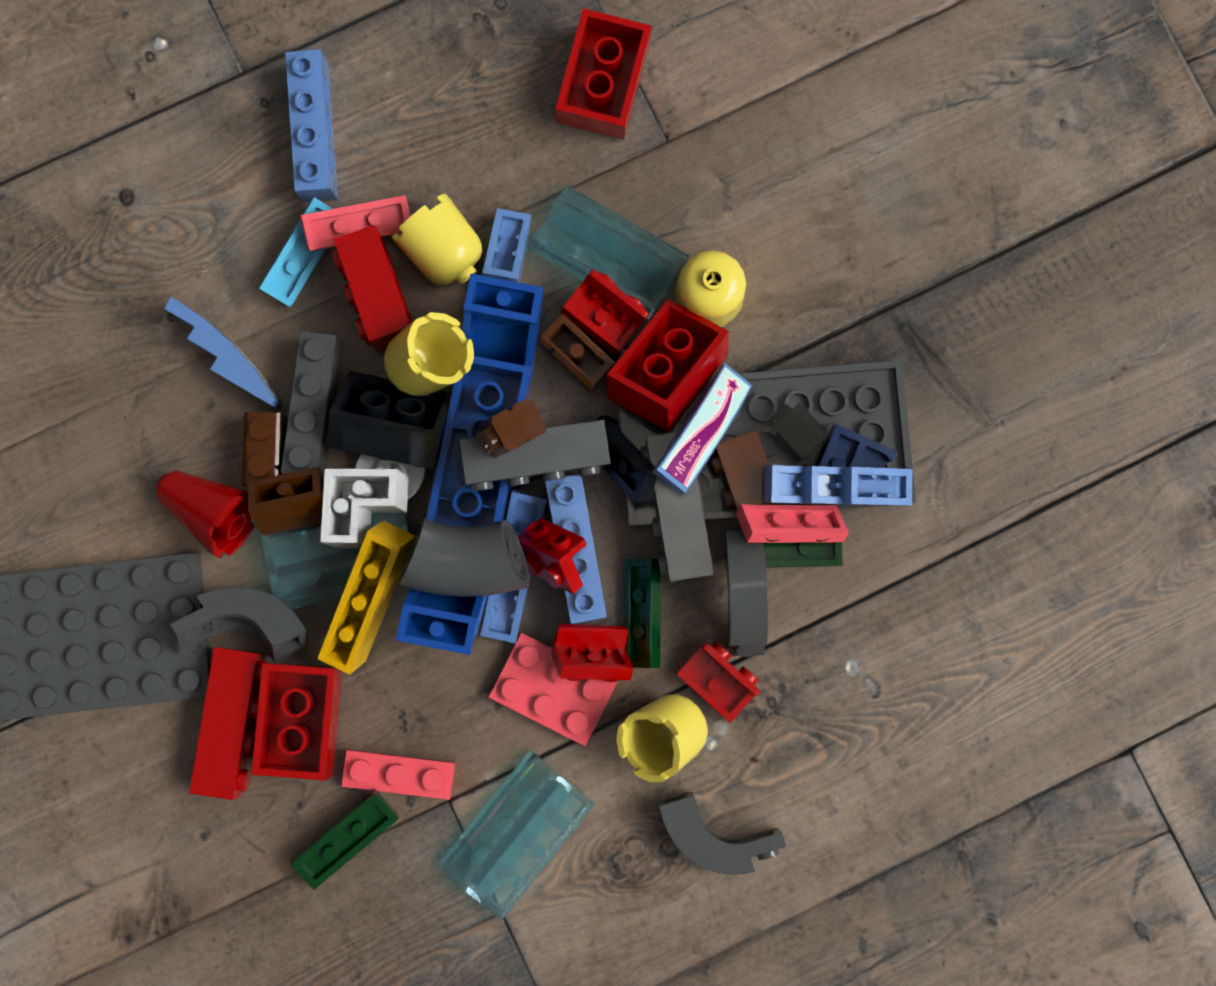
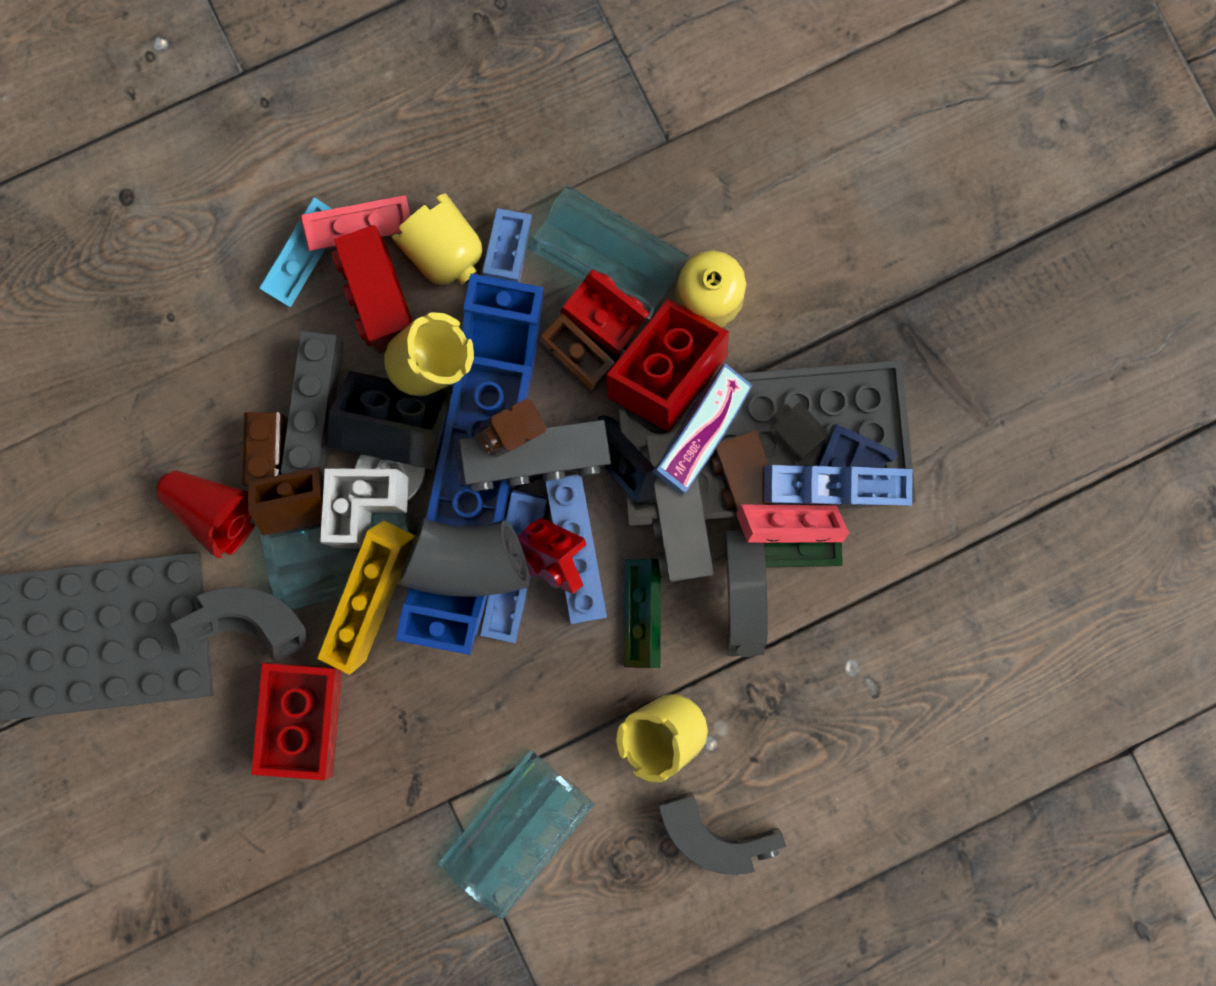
(227, 724): red brick -> none
(230, 360): medium blue slope -> none
(311, 125): medium blue brick -> none
(344, 839): dark green plate -> none
(398, 774): coral plate -> none
(536, 691): coral plate -> none
(591, 652): red bracket -> none
(603, 73): red brick -> none
(718, 680): red bracket -> none

